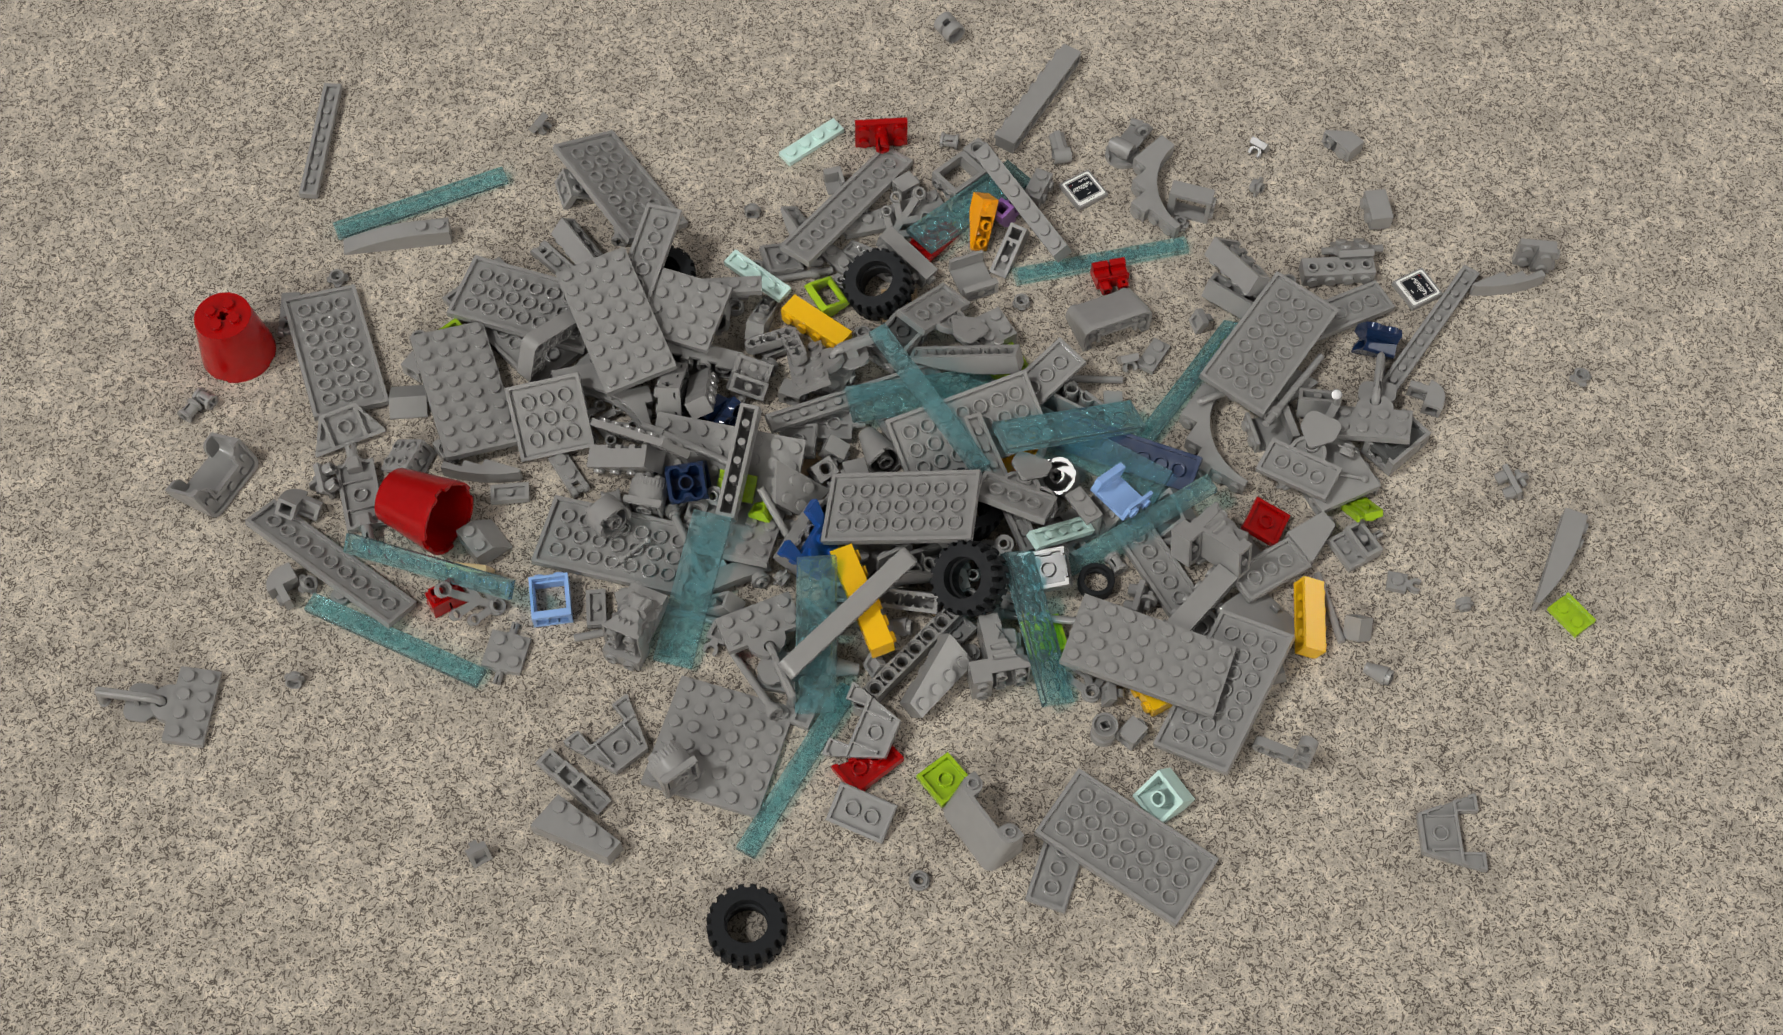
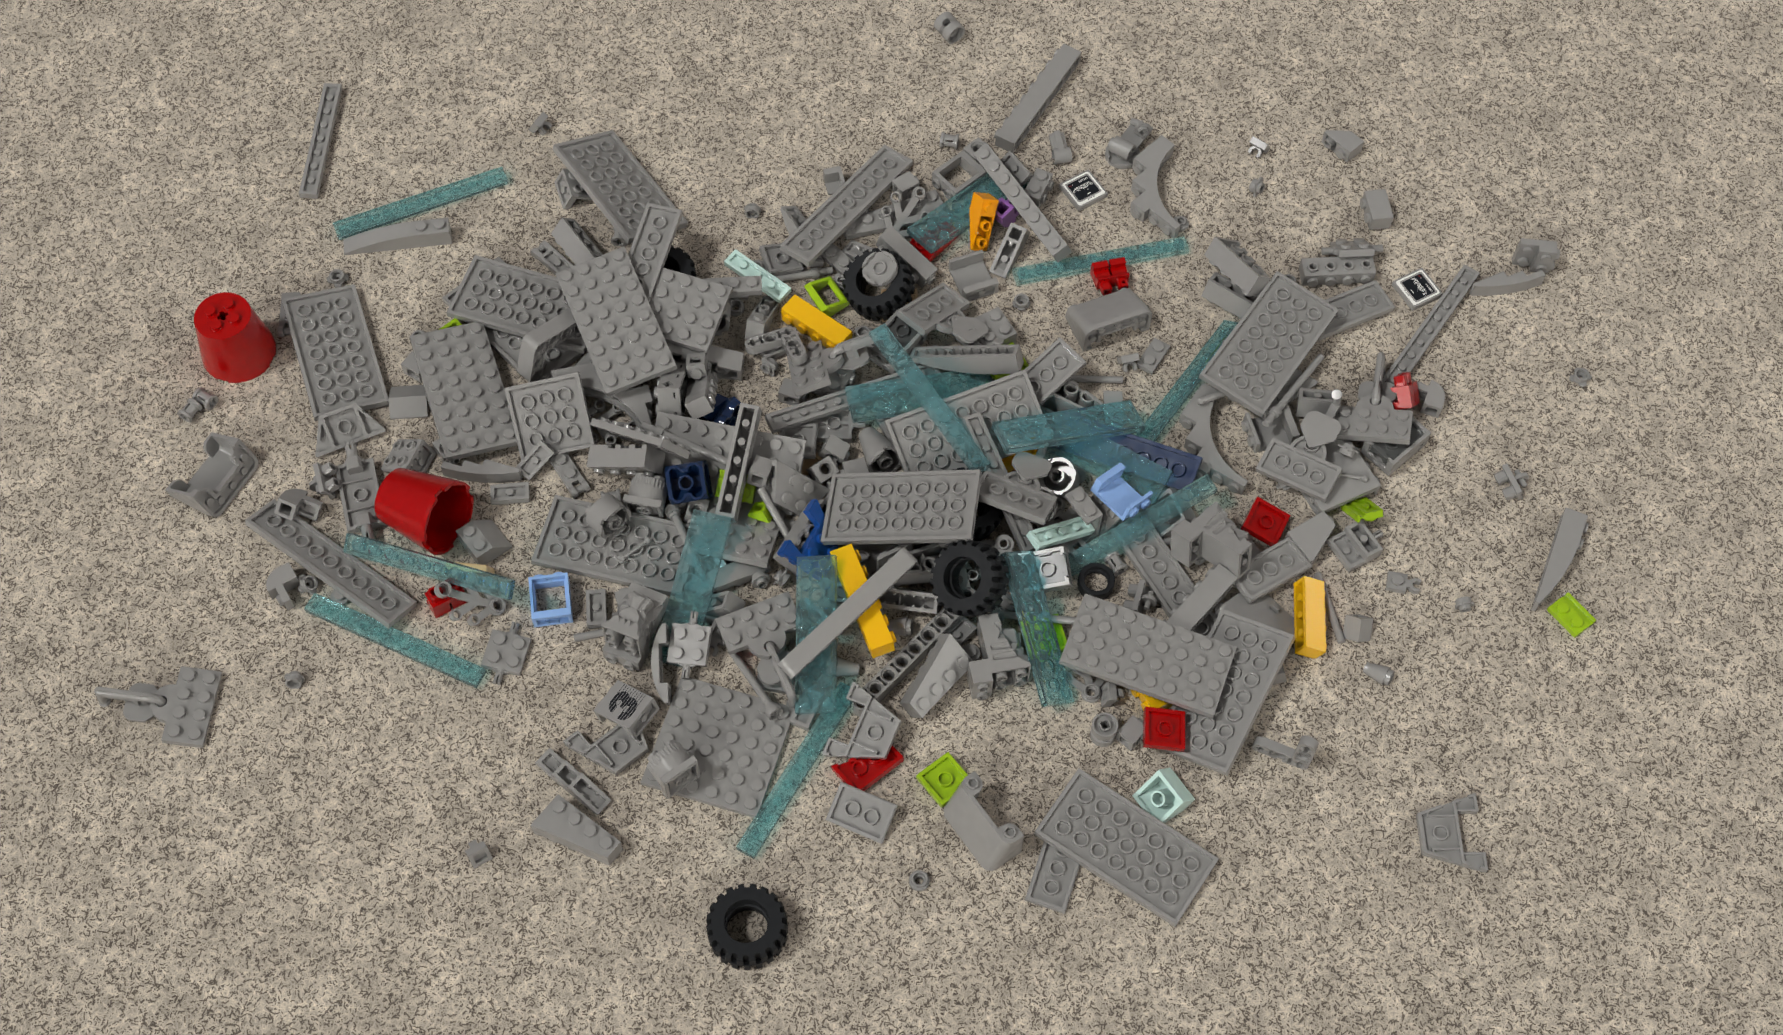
(535, 459): none -> light grey plate
(627, 708): none -> light grey panel
(661, 640): none -> light grey slope
(689, 645): none -> light grey plate
(699, 369): none -> light grey brick
(714, 489): light grey plate -> none
(749, 377): light grey plate -> none
(760, 471): none -> light grey brick
(811, 142): light aqua plate -> none
(874, 665): light grey tile -> none
(880, 268): none -> light grey tile
(881, 133): red plate -> none
(1016, 168): none -> light grey plate
(1164, 729): none -> red plate
(1194, 194): light grey window -> none
(1200, 320): light grey tile -> none
(1376, 339): dark blue piece -> none
(1406, 391): none -> red hips

